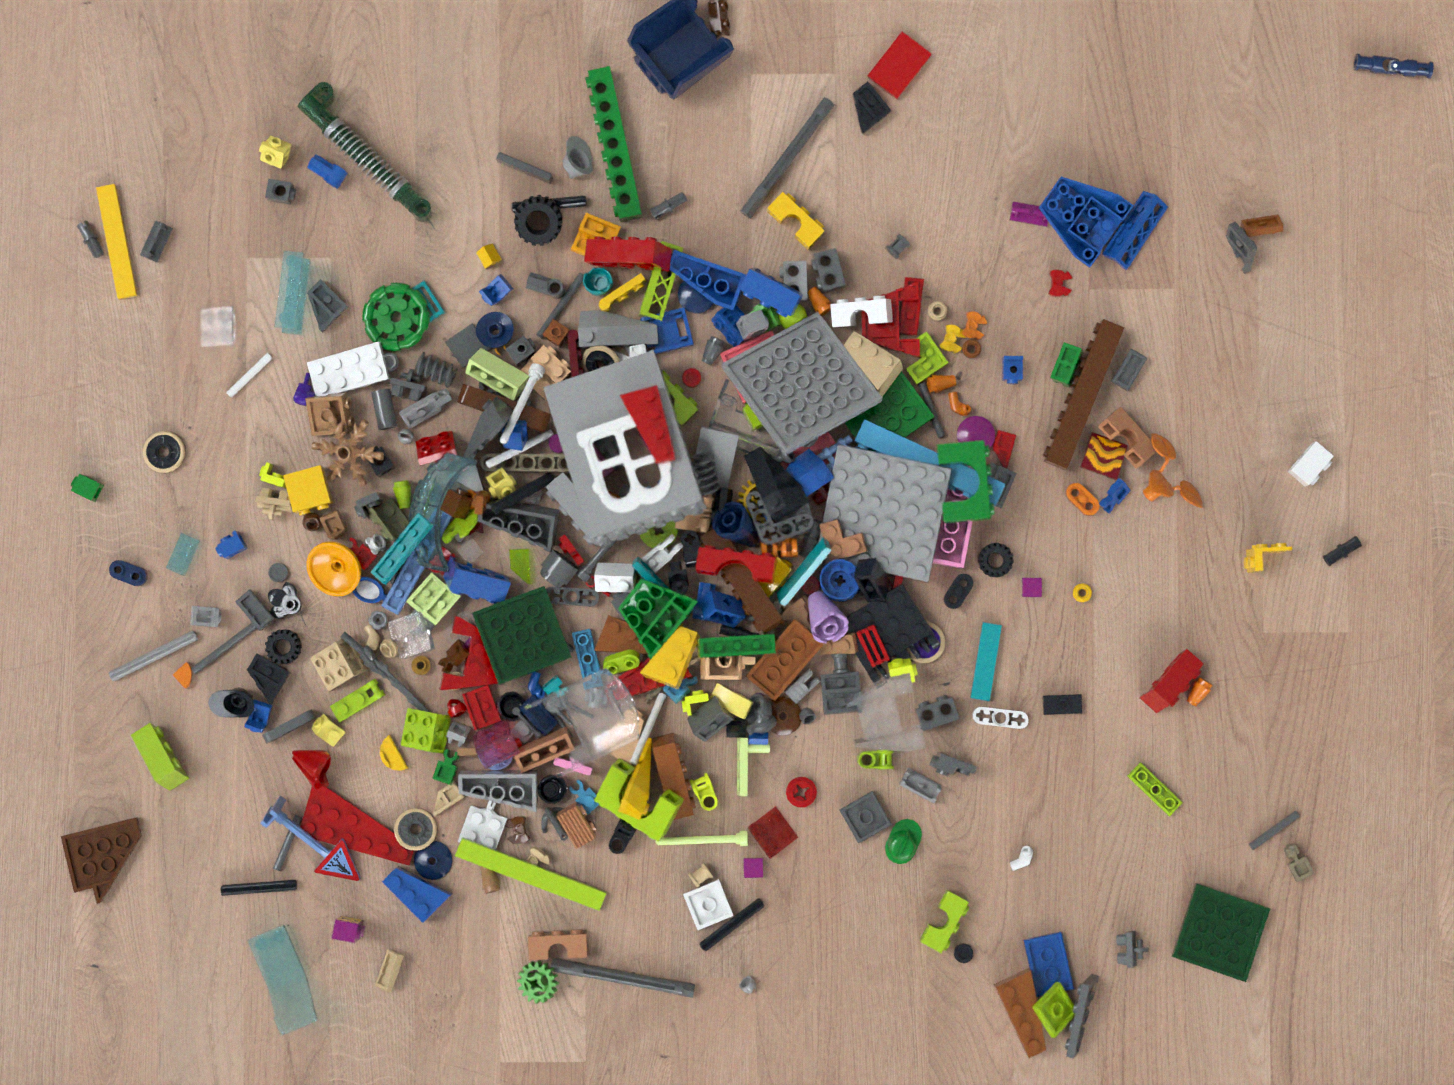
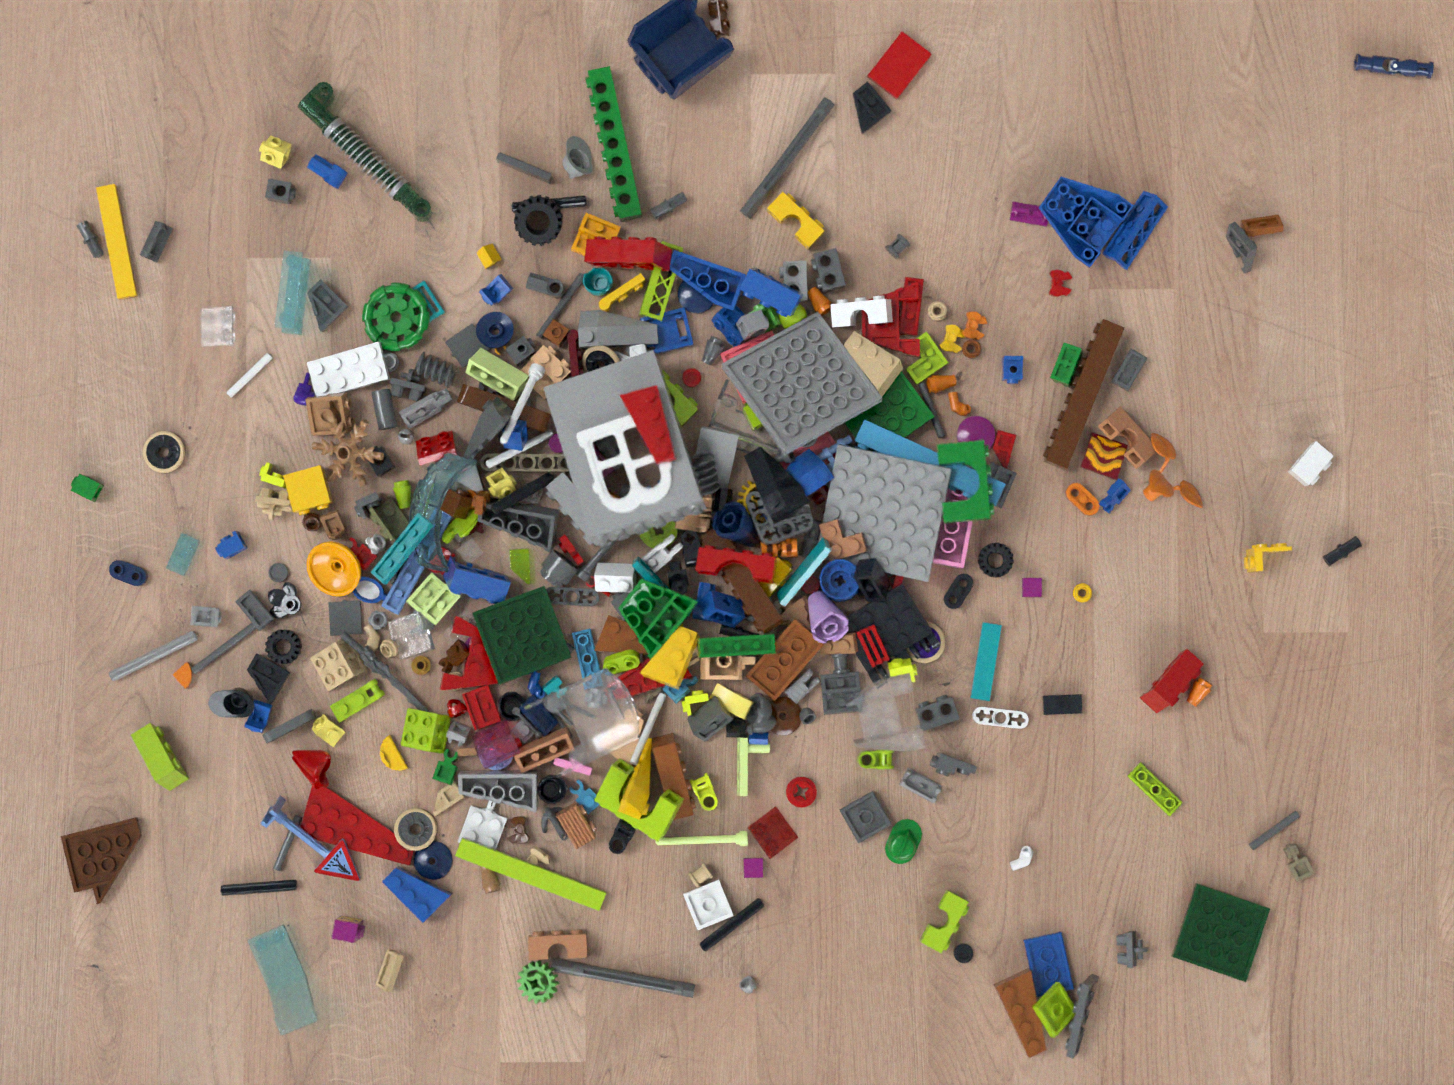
(345, 617): none -> dark grey piece

